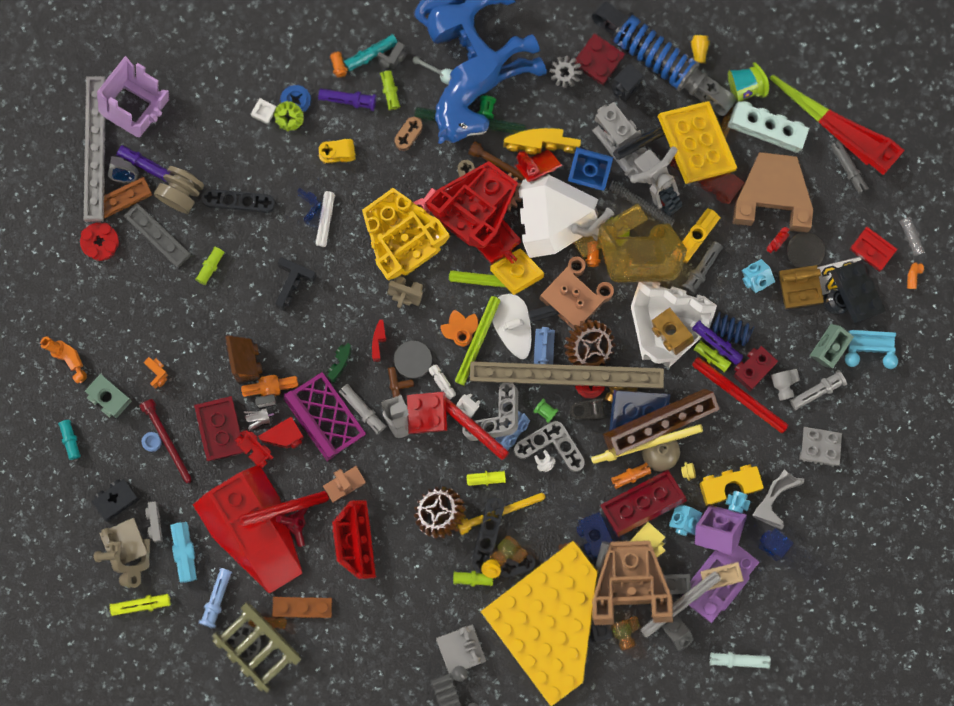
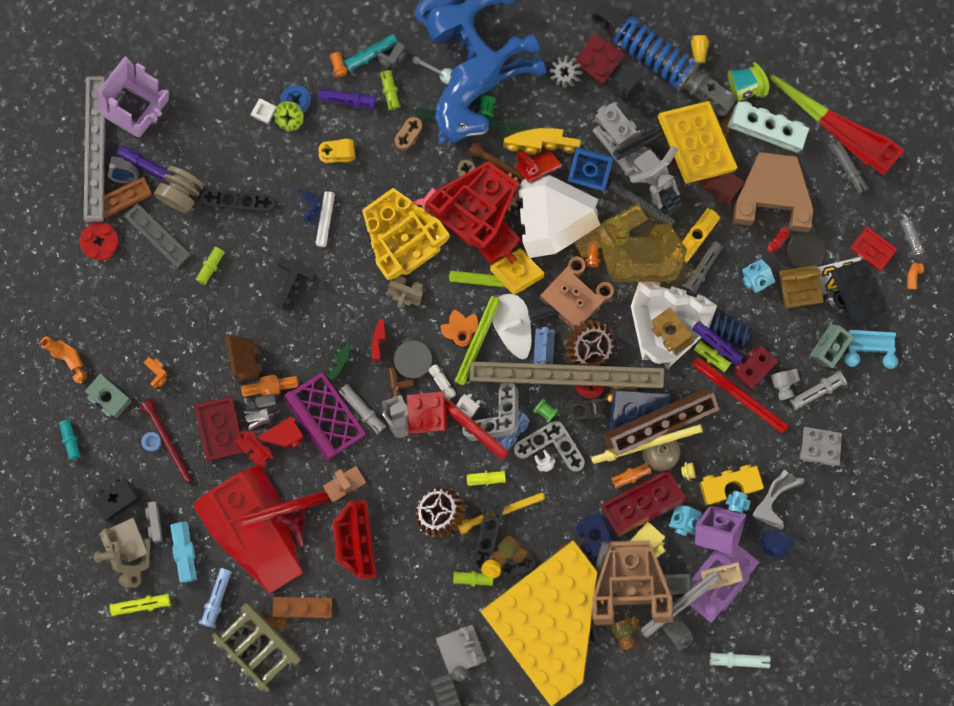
(594, 225): light grey piece -> none

